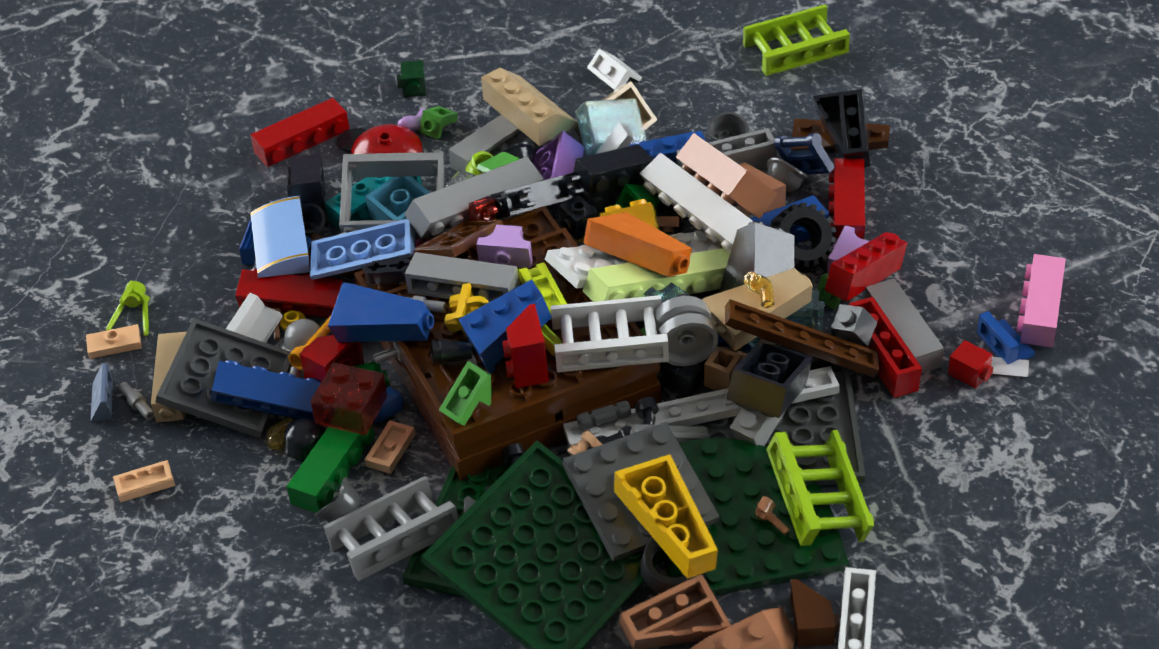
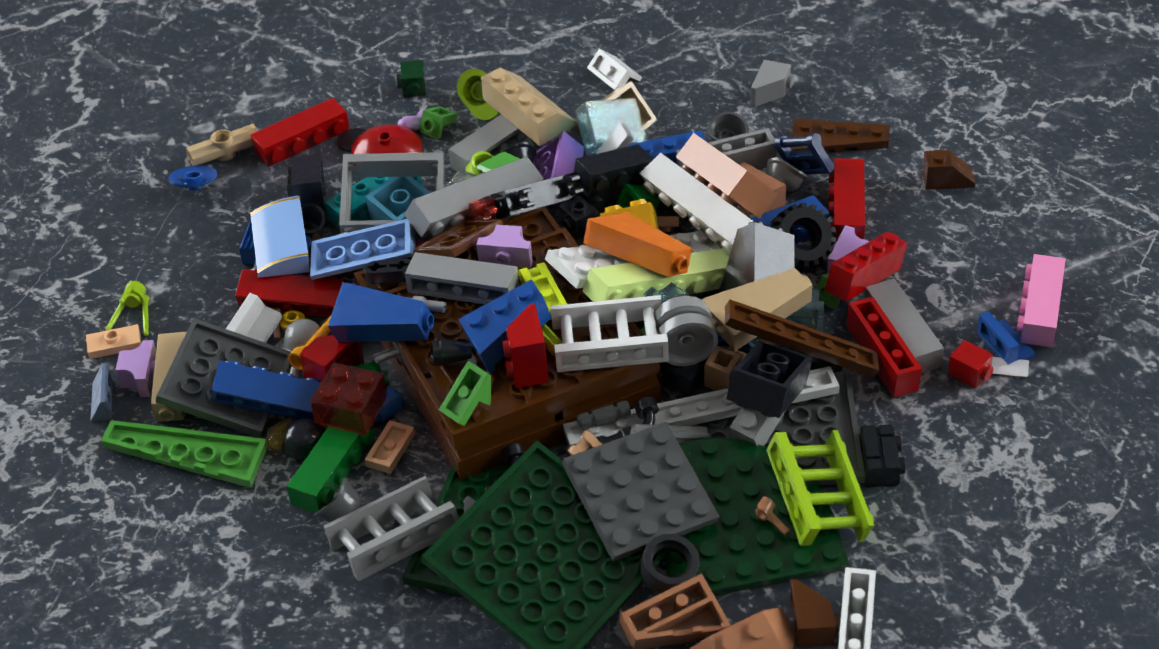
(136, 400): light grey bar -> none
(137, 367): none -> lavender brick
(143, 481): light nougat plate -> none
(193, 177): none -> blue dish
(205, 453): none -> bright green wing
(221, 146): none -> tan piece
(460, 304): yellow hips -> none
(470, 92): none -> lime piece
(667, 511): yellow wedge -> none
(761, 286): clear yellow arm -> none
(771, 82): none -> light grey slope
(800, 53): lime fence -> none
(845, 123): black wedge -> none
(854, 324): dark grey brick -> none
(881, 455): none -> black brick
(946, 171): none -> reddish brown slope

